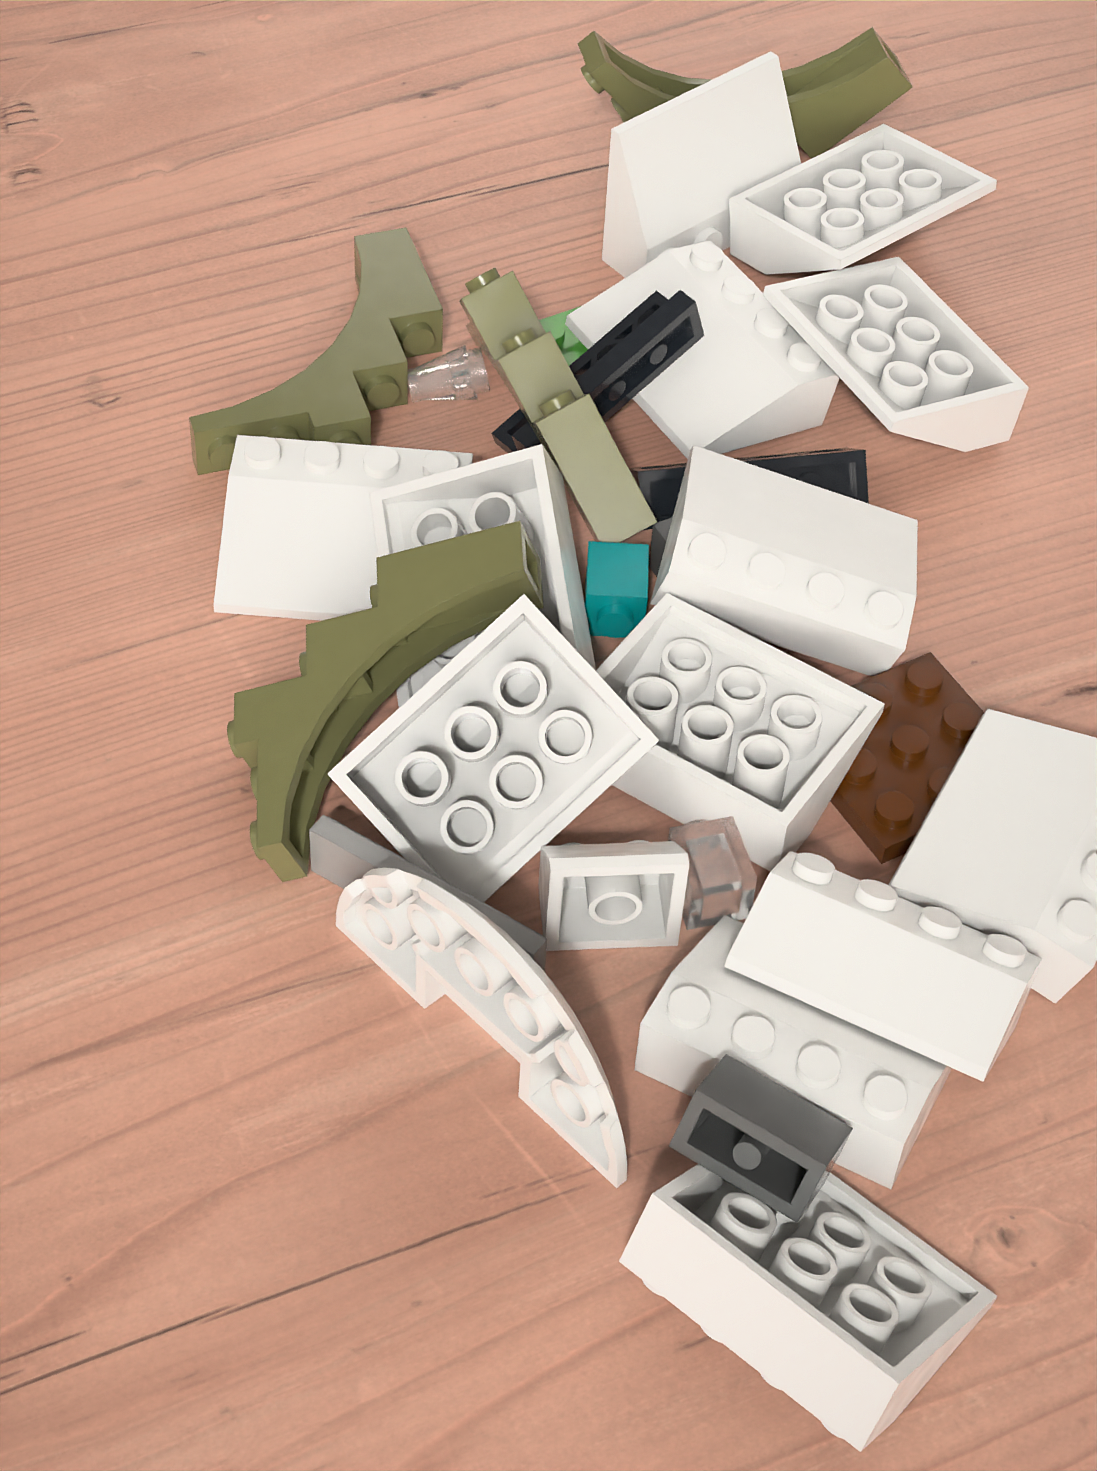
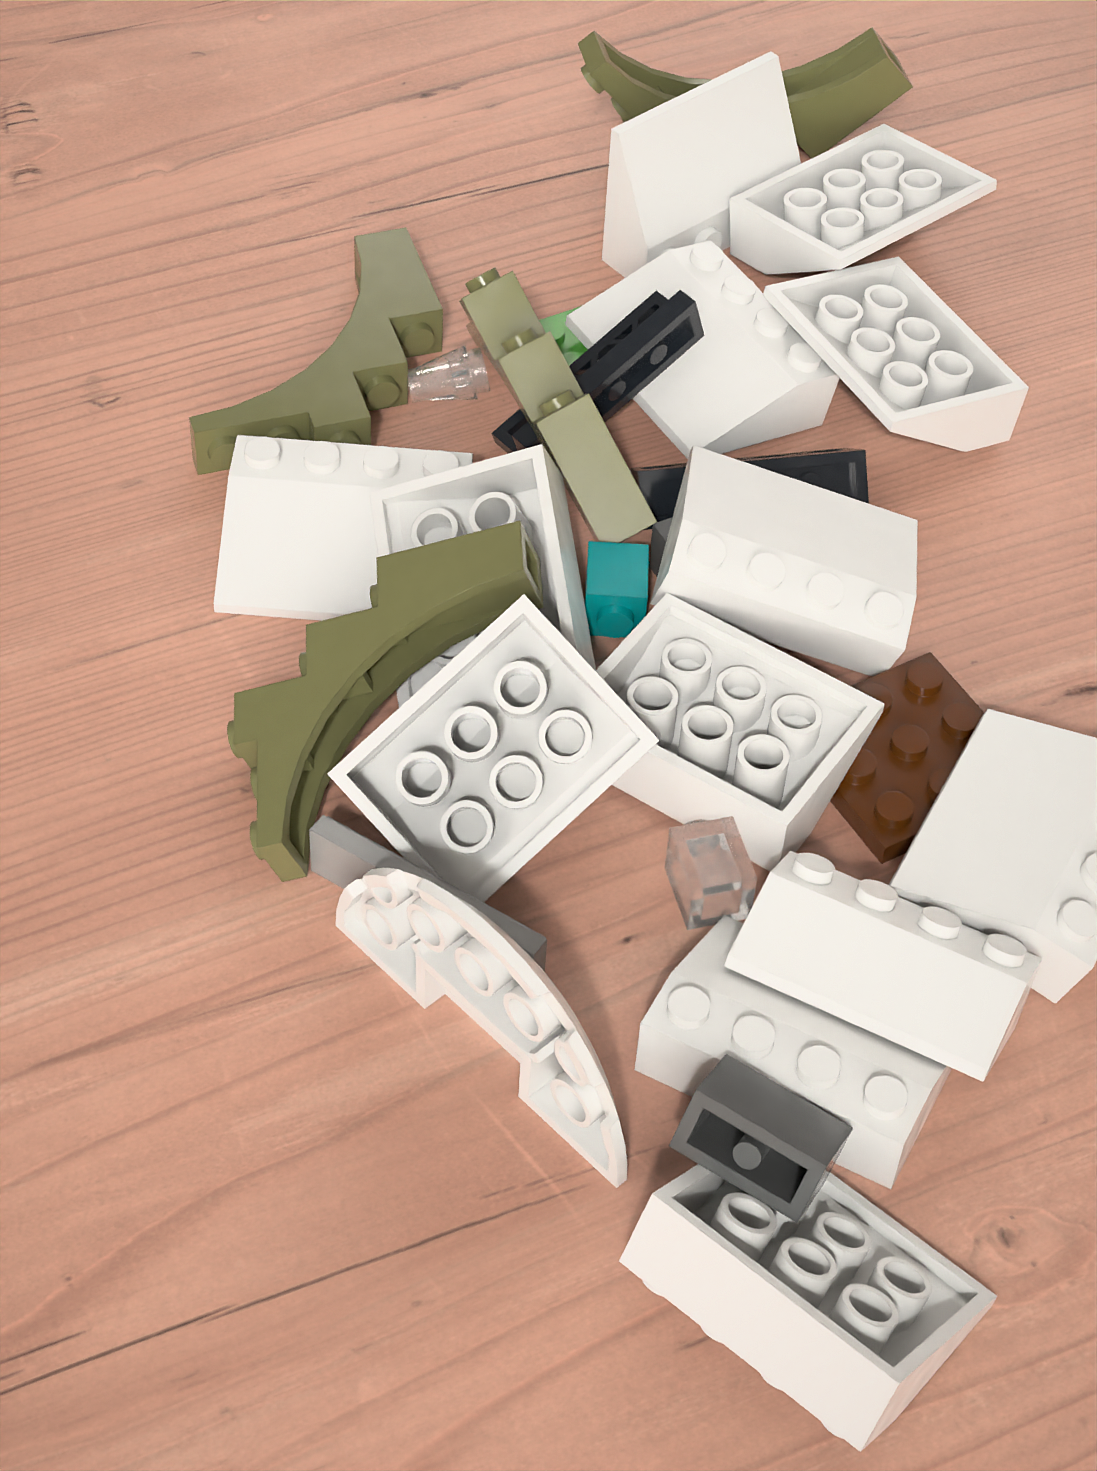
(612, 894): white slope -> none

